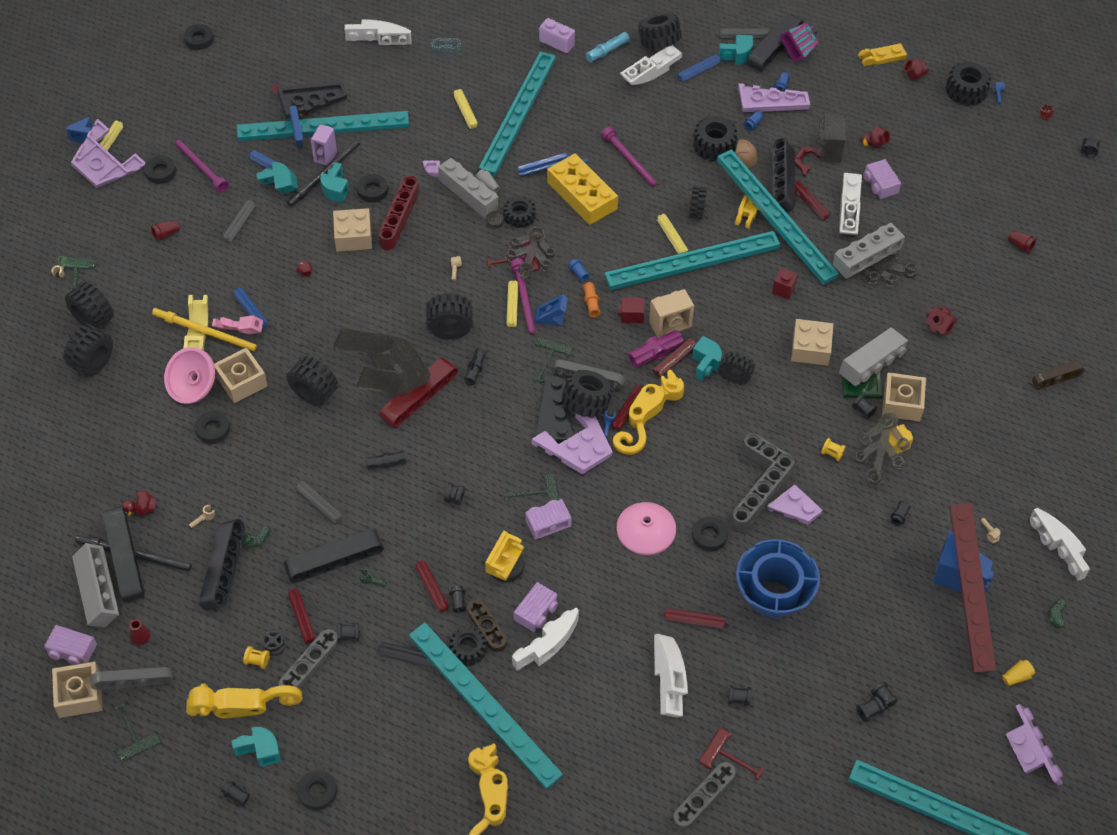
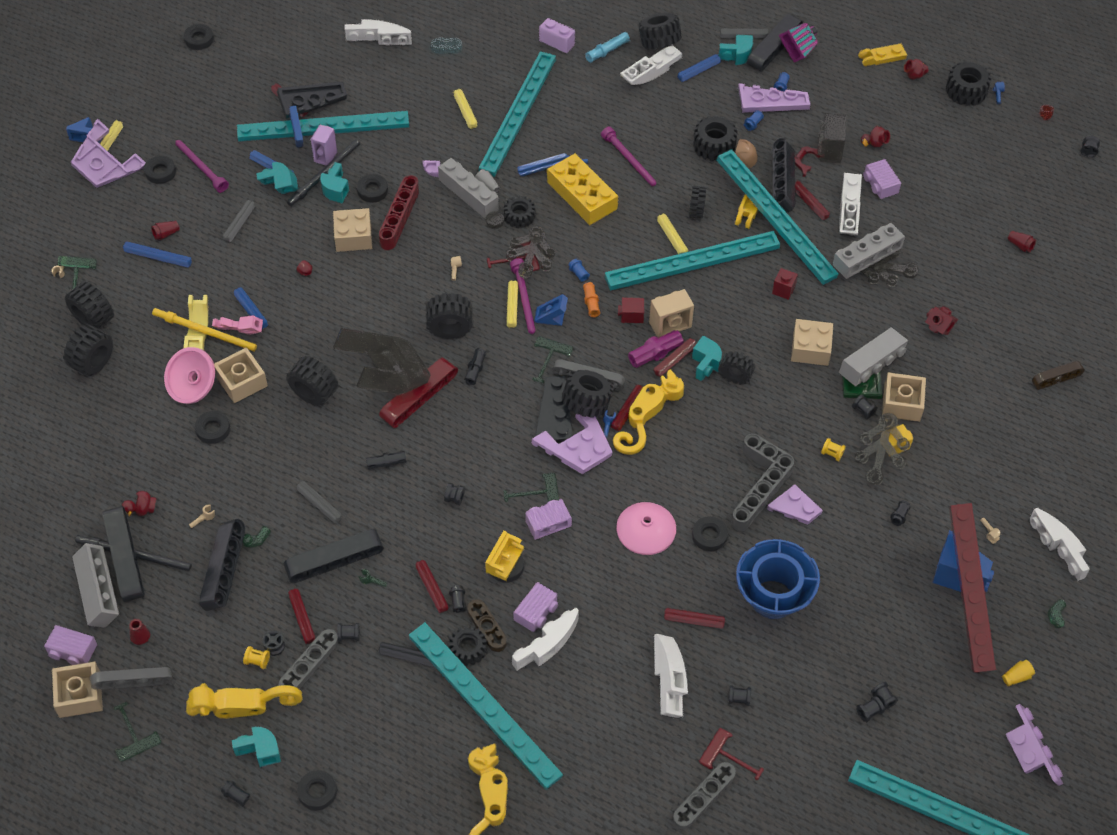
(157, 254): none -> blue axle

